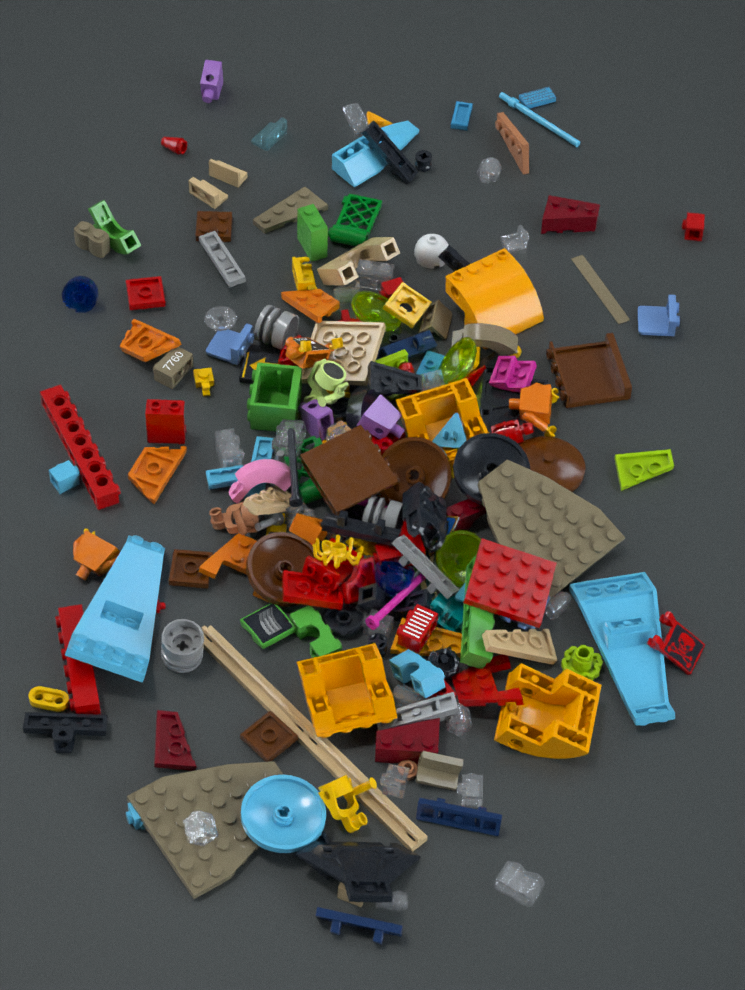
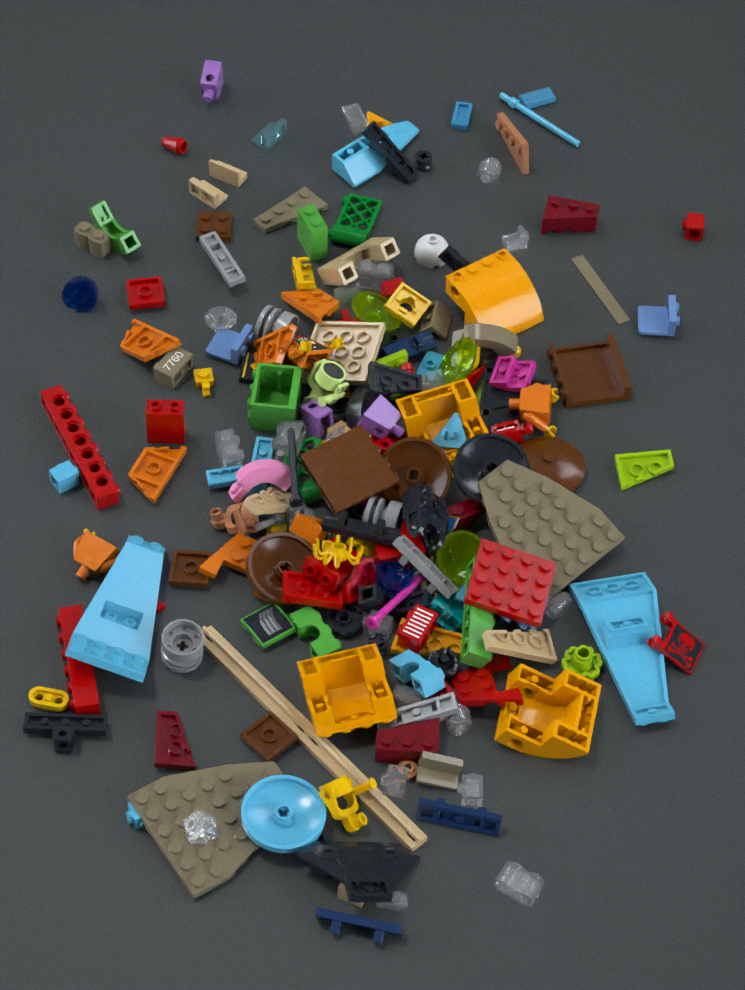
(274, 346): none -> orange wing

